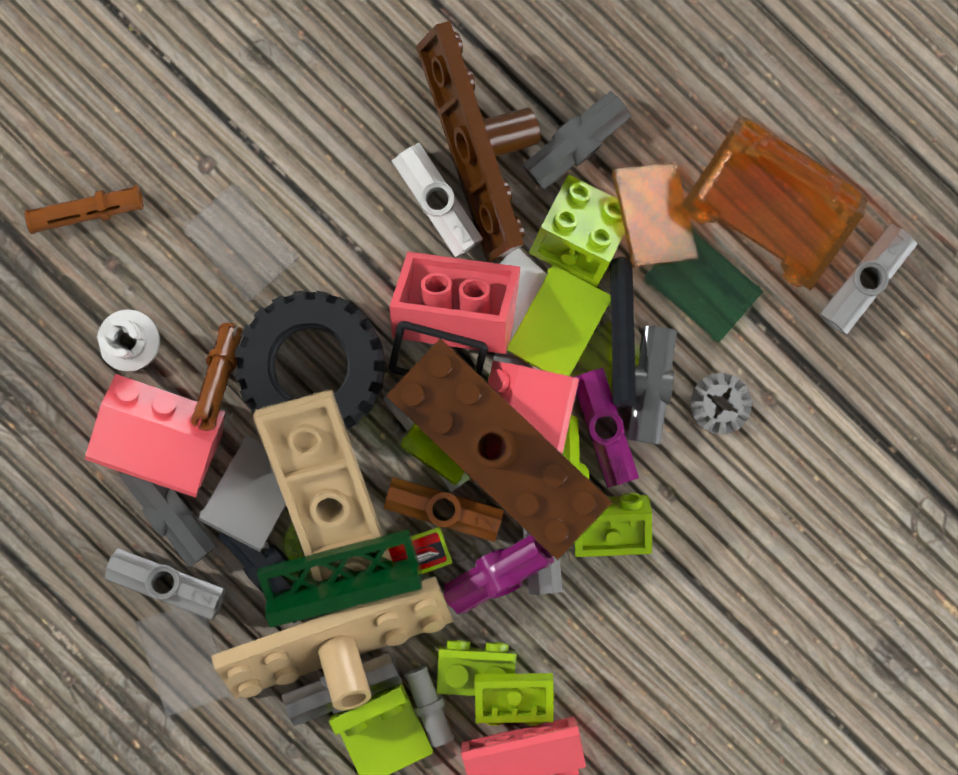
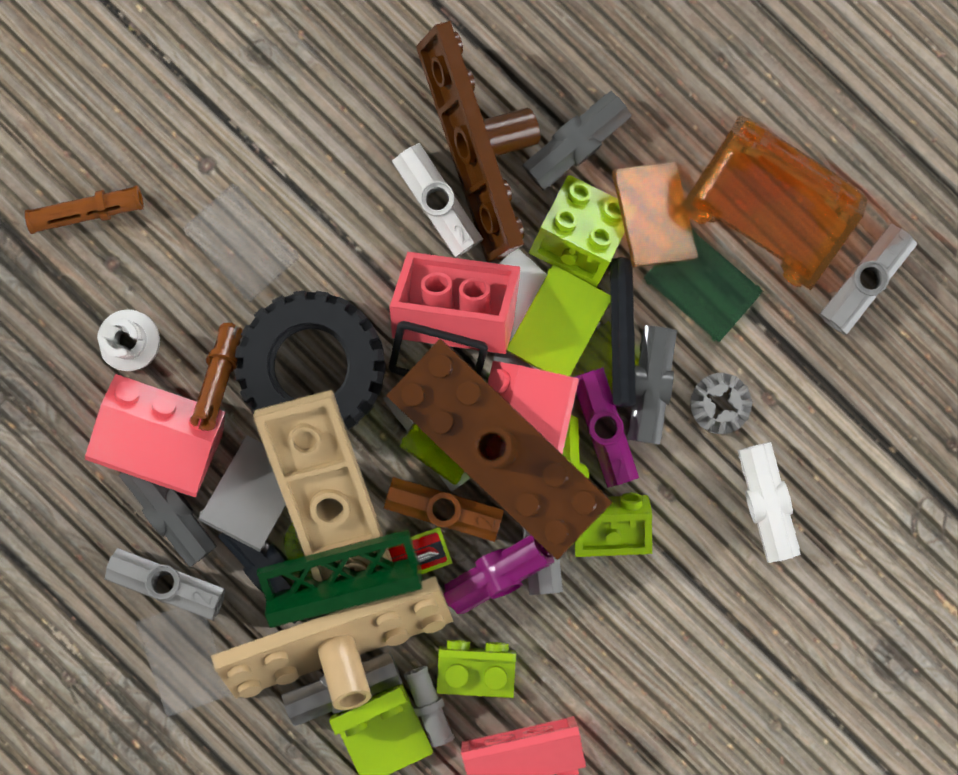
(514, 698): lime bracket -> none
(769, 502): none -> white piece

